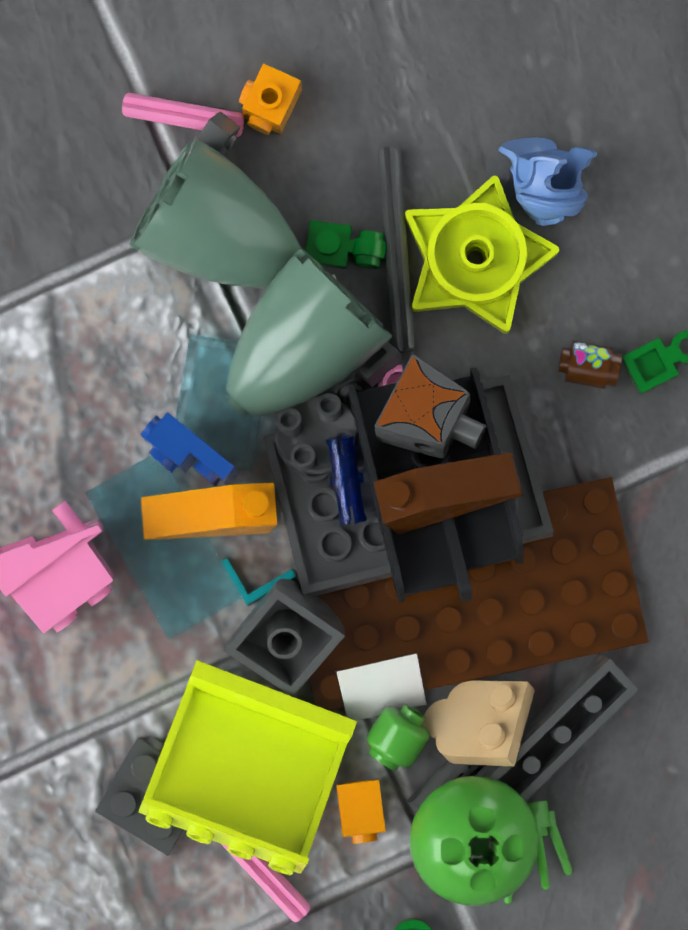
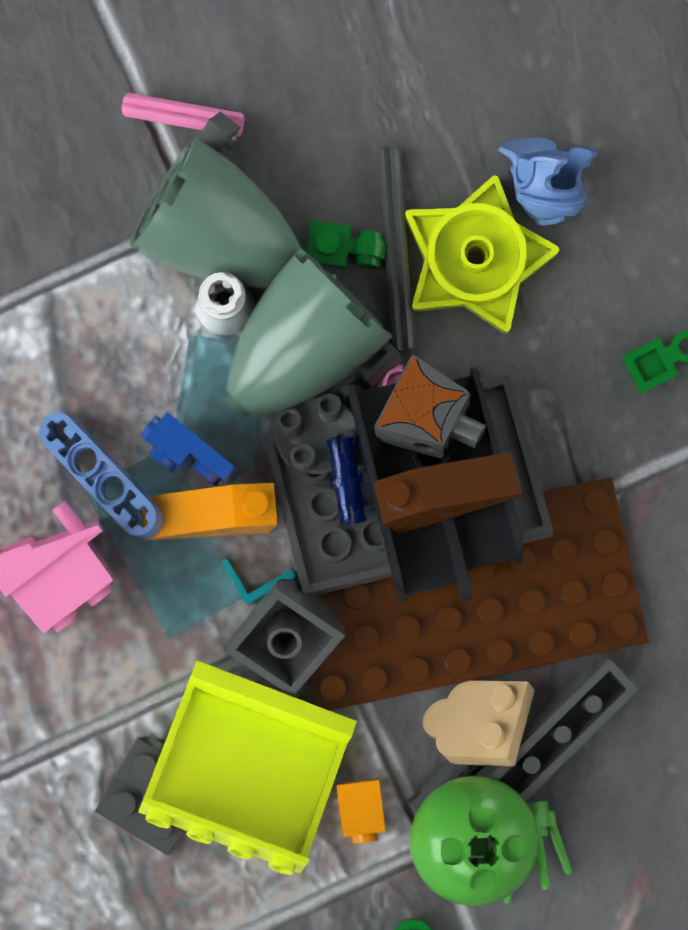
(103, 472): none -> medium blue beam
(224, 318): none -> white plant
(270, 100): light orange brick -> none
(276, 887): bright pink axle -> none
(381, 685): white sticker -> none
(398, 737): bright green head -> none
(590, 364): reddish brown brick -> none

